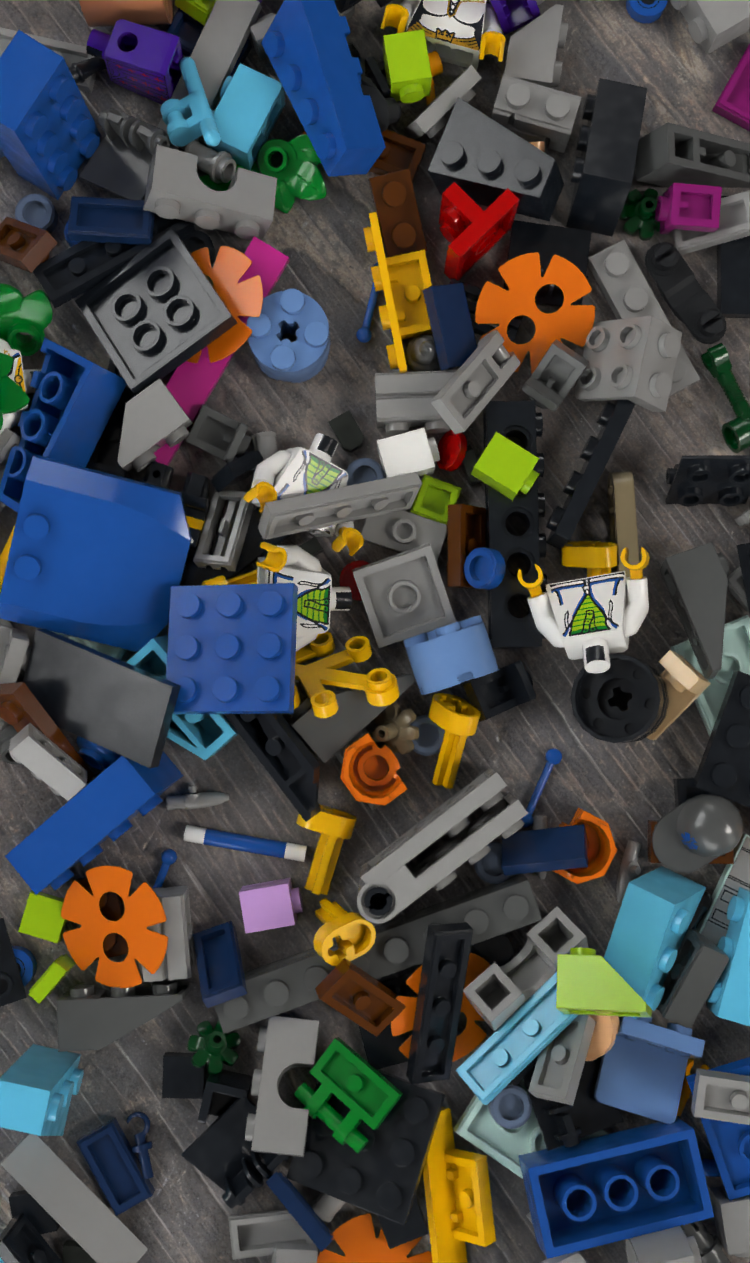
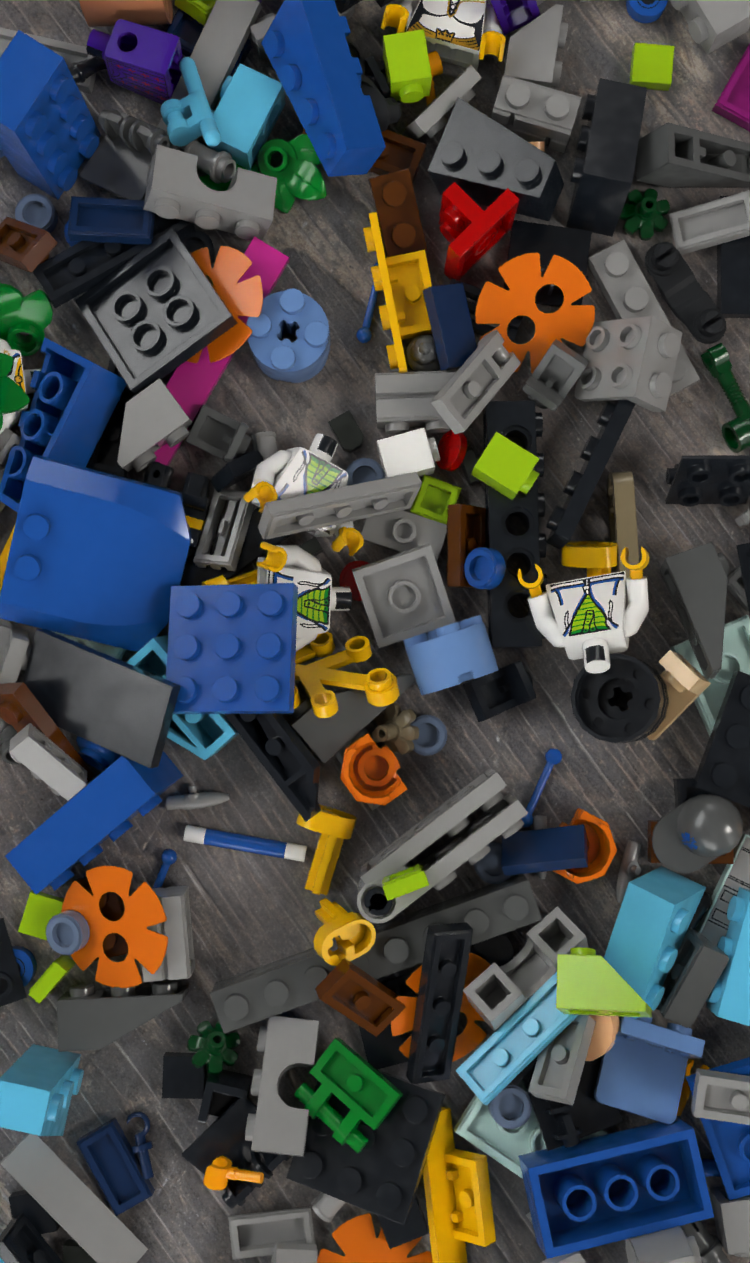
(67, 932): none -> sand blue tile
(219, 964): dark blue tile -> none
(221, 1170): none -> light orange hand
(270, 905): lavender brick -> none
(300, 1210): dark blue tile -> none
(404, 882): none -> lime tile
(459, 721): yellow piece -> none
(652, 66): none -> lime tile
(689, 208): magenta bracket -> none

